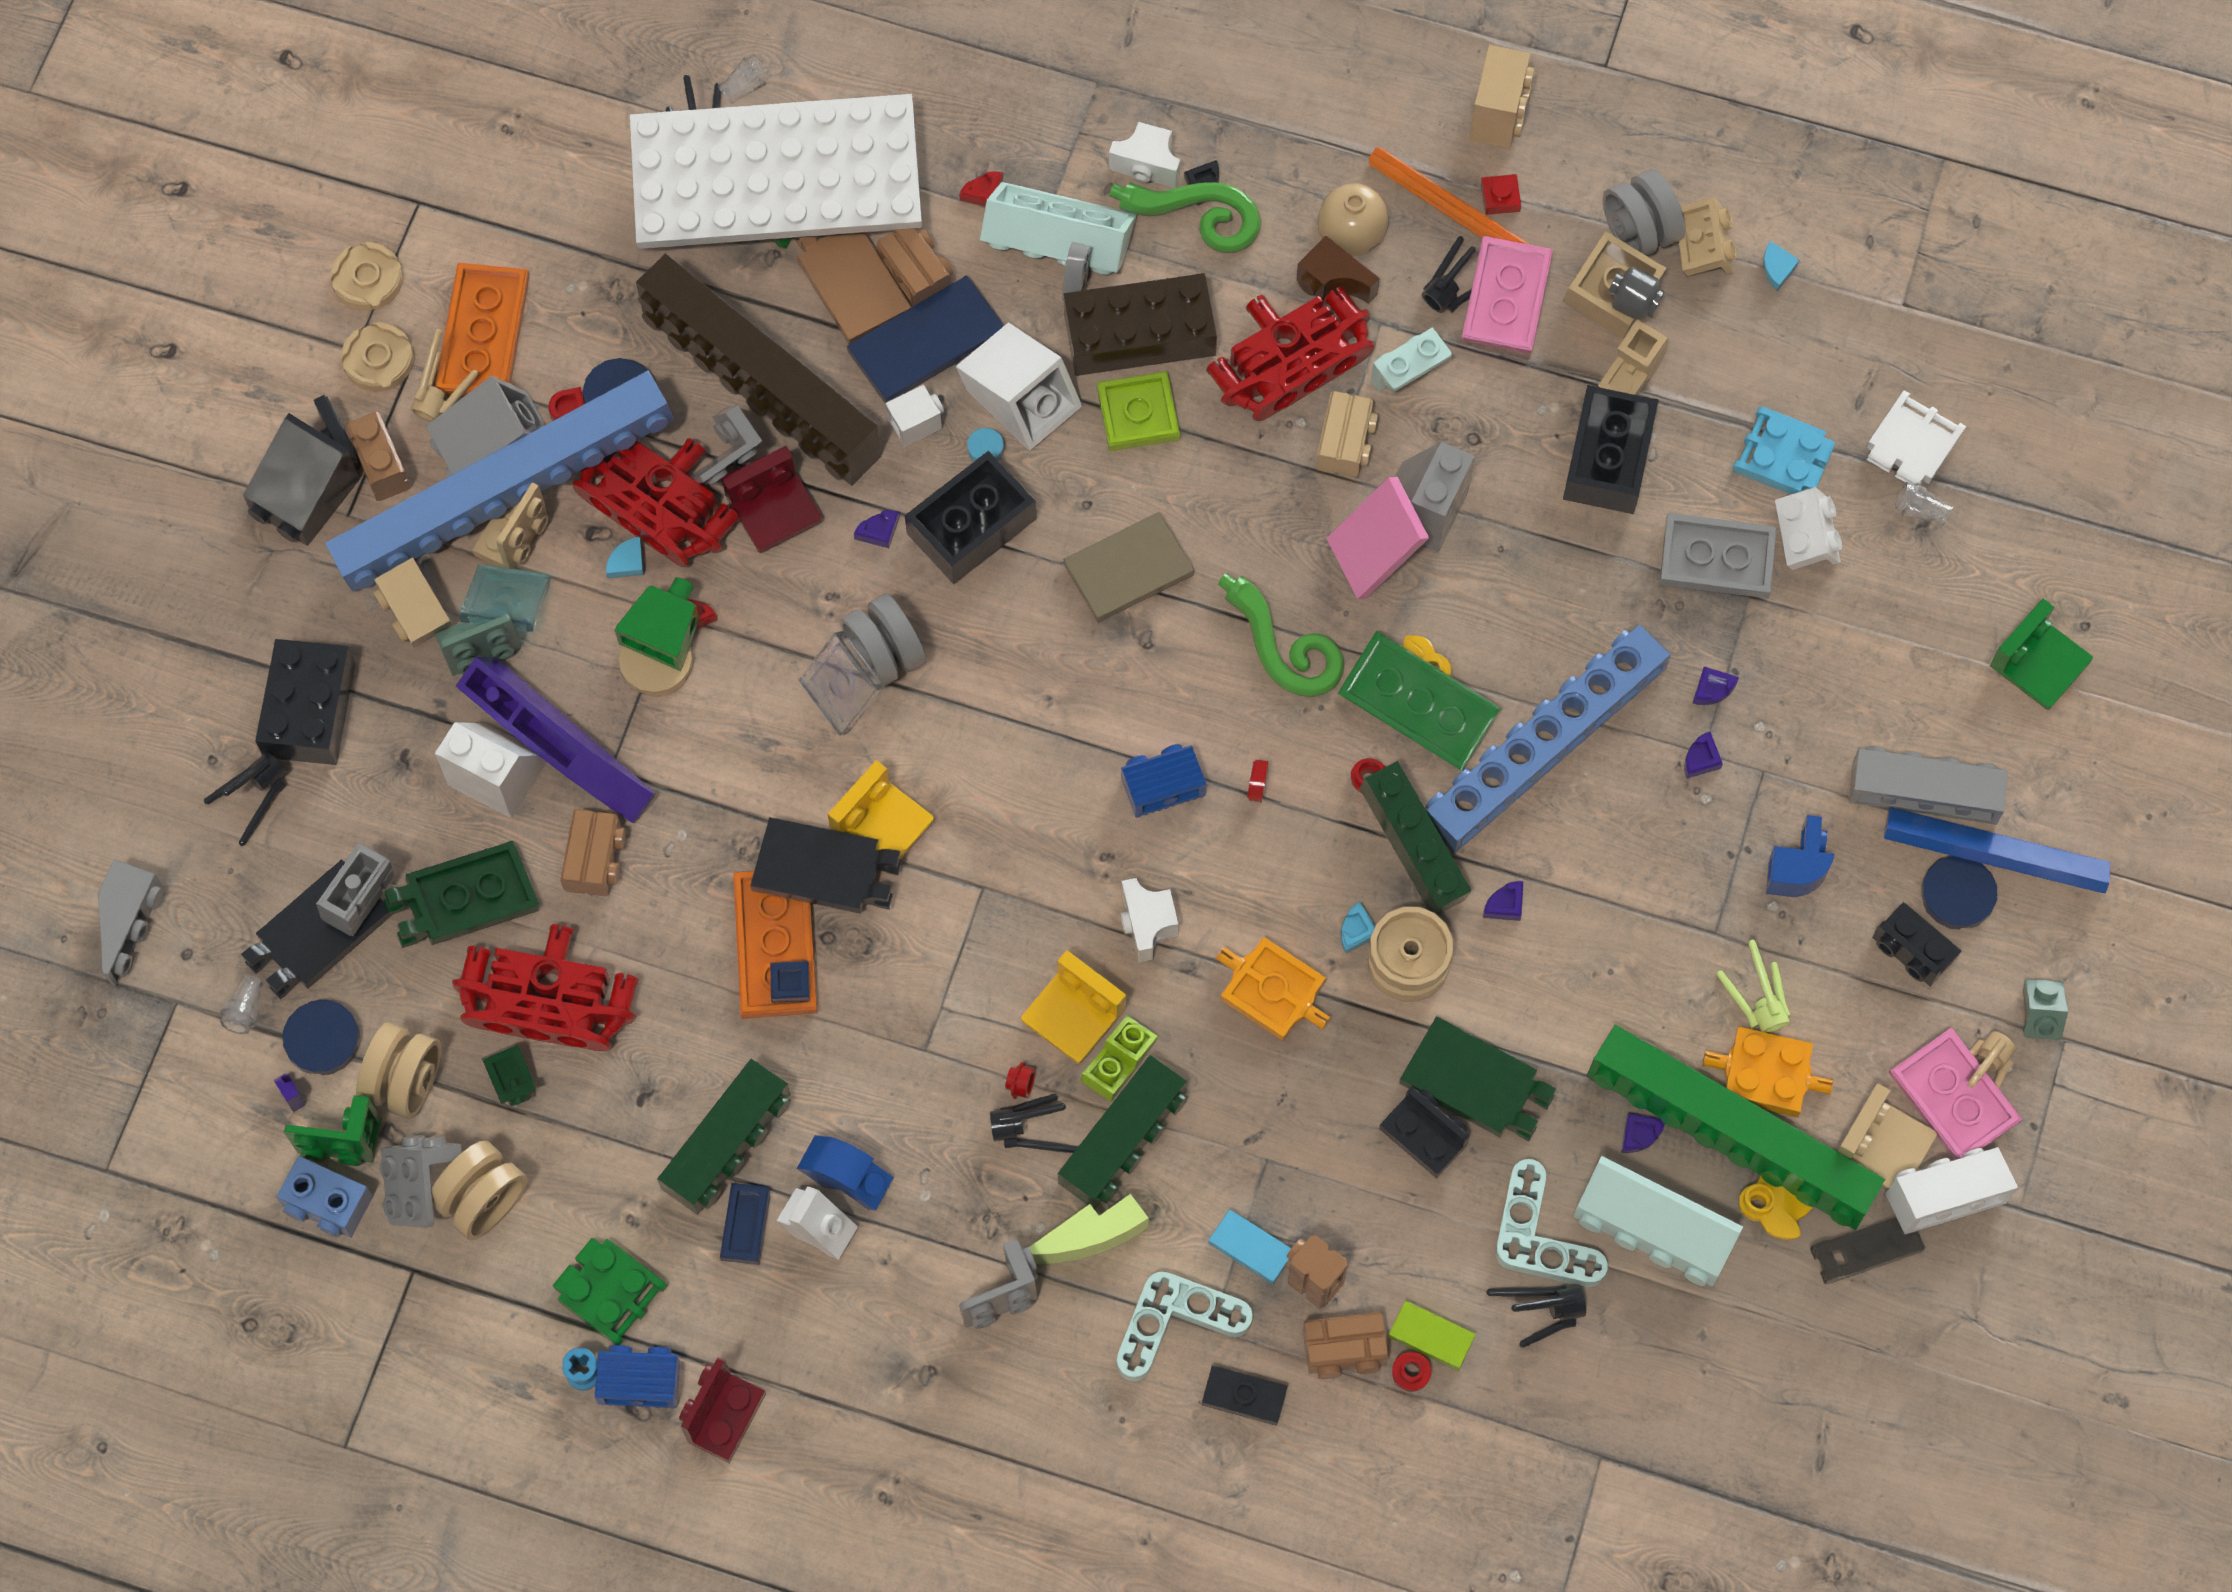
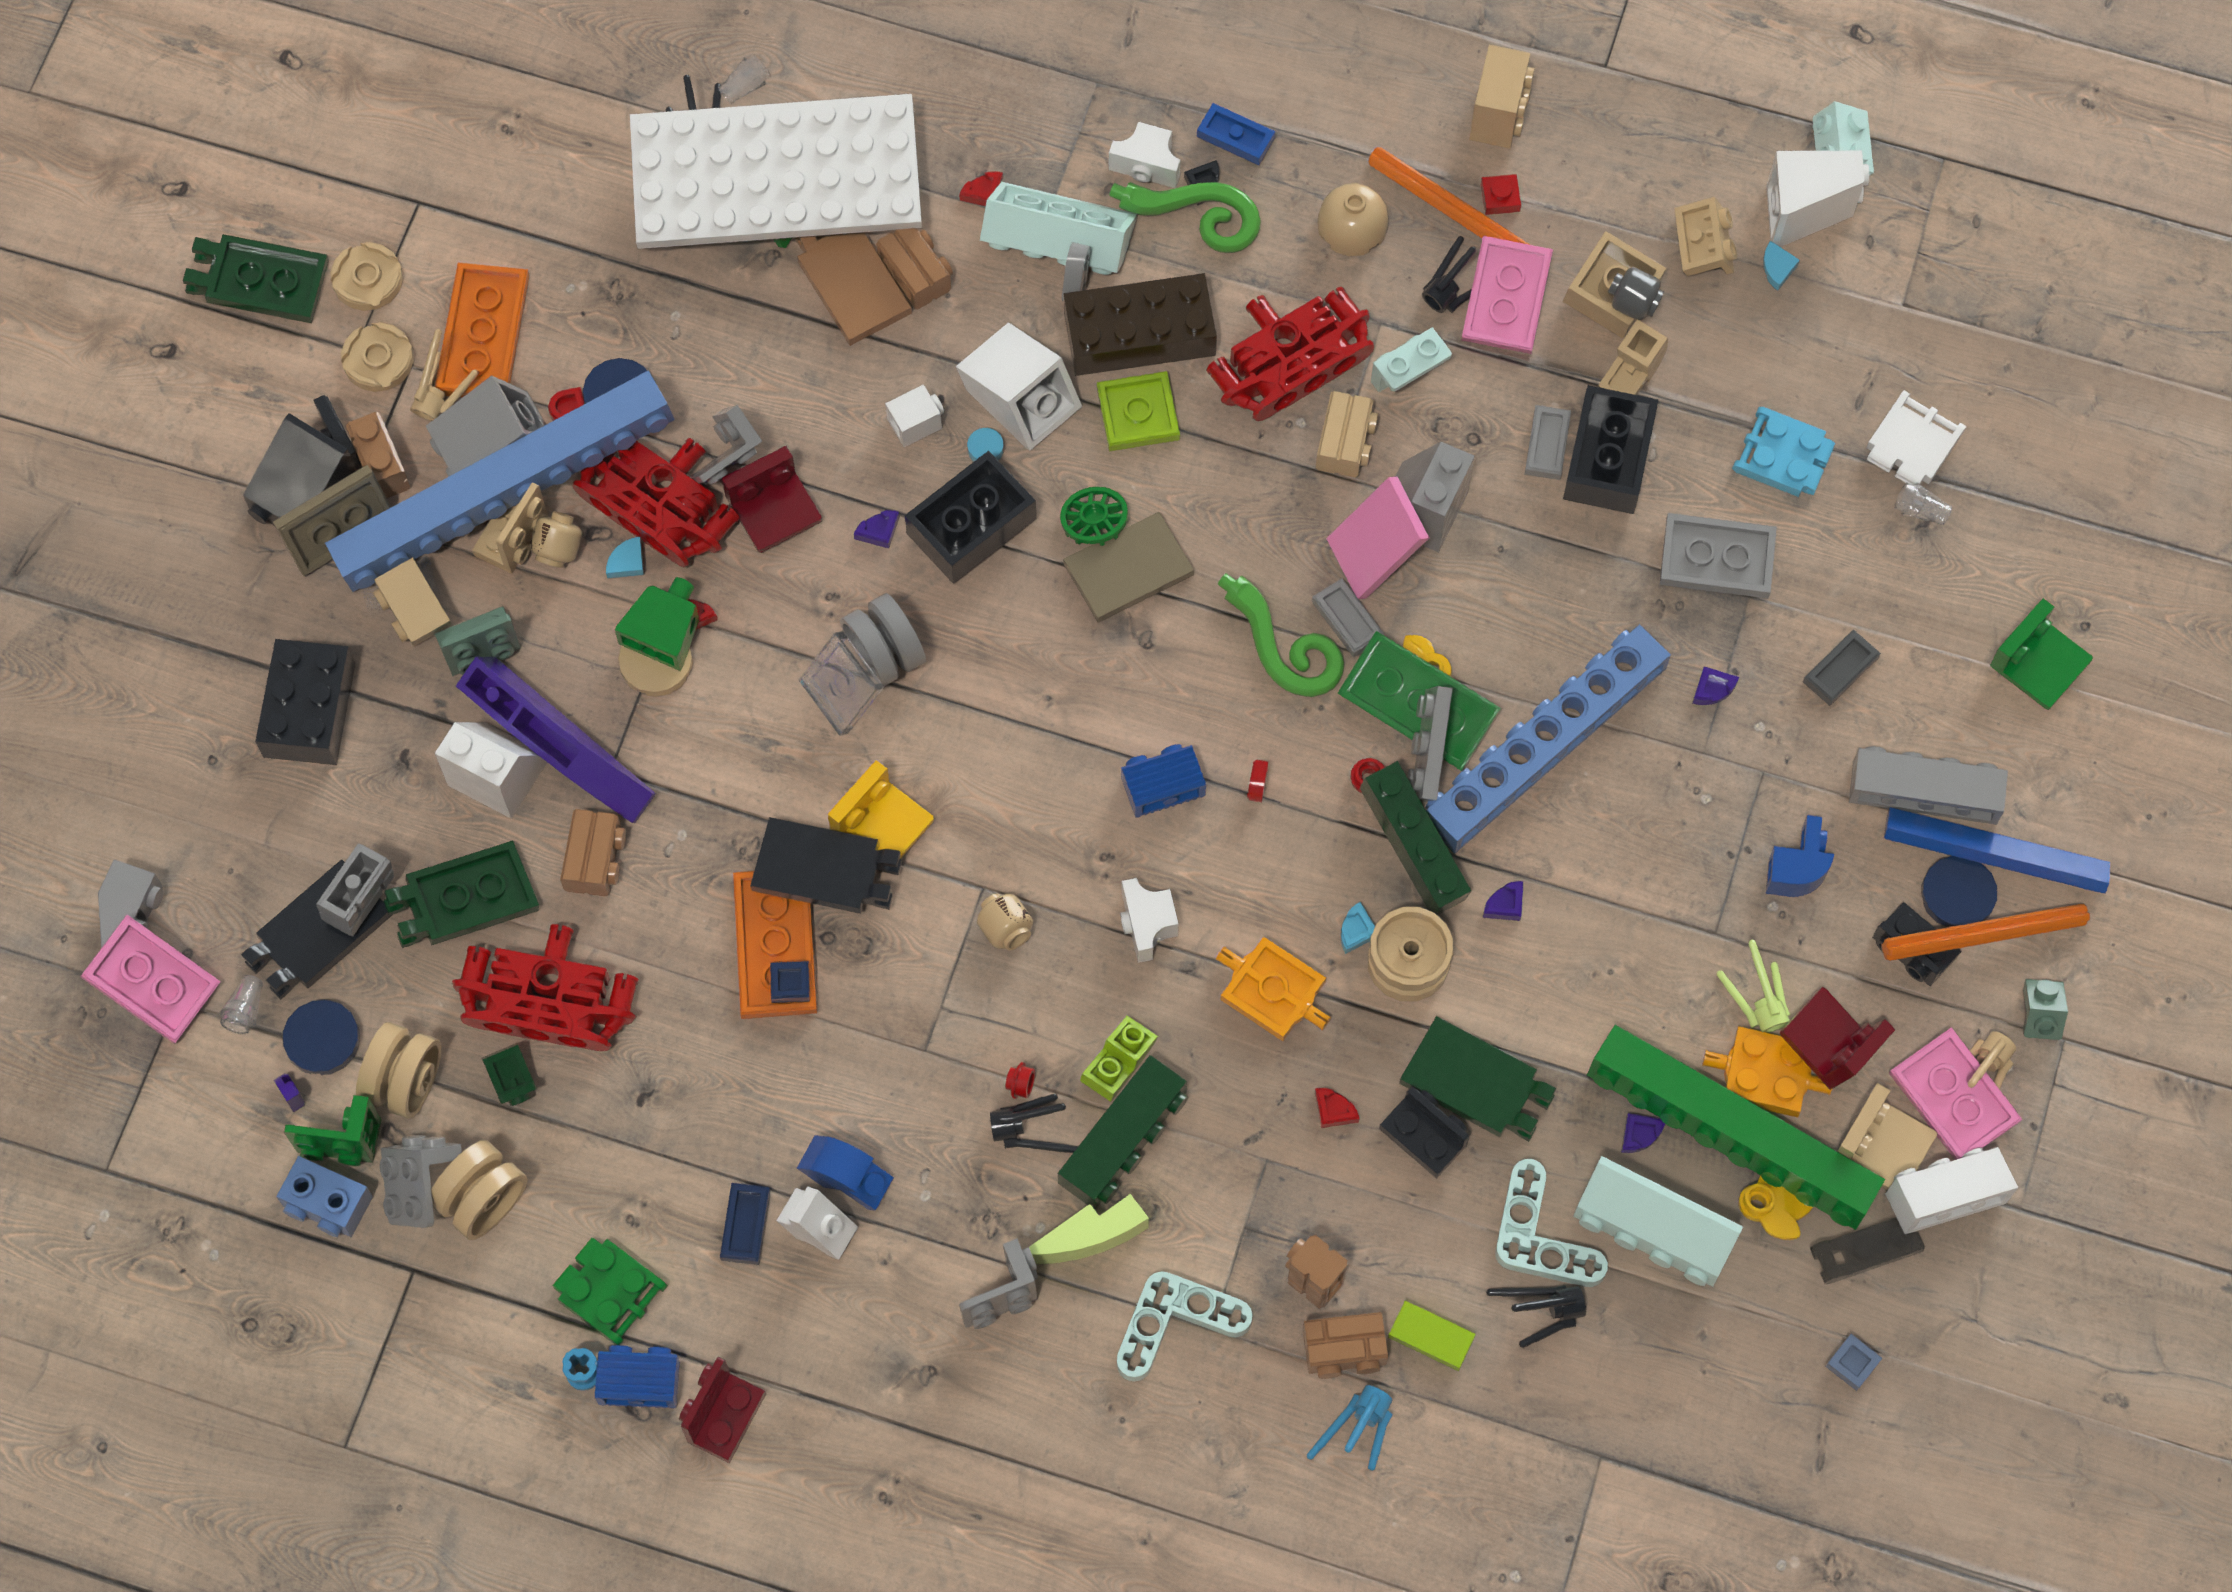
(150, 979): none -> bright pink tile
(258, 277): none -> dark green tile
(262, 773): black plant -> none
(328, 516): none -> dark tan tile
(504, 592): clear light blue tile -> none
(555, 539): none -> tan head
(724, 1137): dark green brick -> none
(758, 370): dark brown brick -> none
(925, 339): dark blue tile -> none
(1005, 921): none -> tan head
(1075, 1008): yellow bracket -> none
(1094, 516): none -> green wheel
(1235, 134): none -> blue plate
(1244, 1395): black plate -> none
(1250, 1246): medium azure tile -> none
(1332, 267): reddish brown arch -> none
(1334, 1108): none -> red tile
(1346, 616): none -> light grey tile
(1370, 1409): none -> dark azure plant
(1411, 1383): red plate -> none
(1430, 742): none -> light grey plate
(1547, 442): none -> light grey tile
(1644, 212): light grey wheel -> none
(1702, 757): dark purple tile -> none
(1808, 528): white bracket -> none
(1813, 191): none -> white slope
(1832, 1039): none -> dark red bracket
(1841, 667): none -> dark grey tile
(1842, 129): none -> light aqua bracket
(1853, 1362): none -> sand blue plate
(1985, 932): none -> orange axle

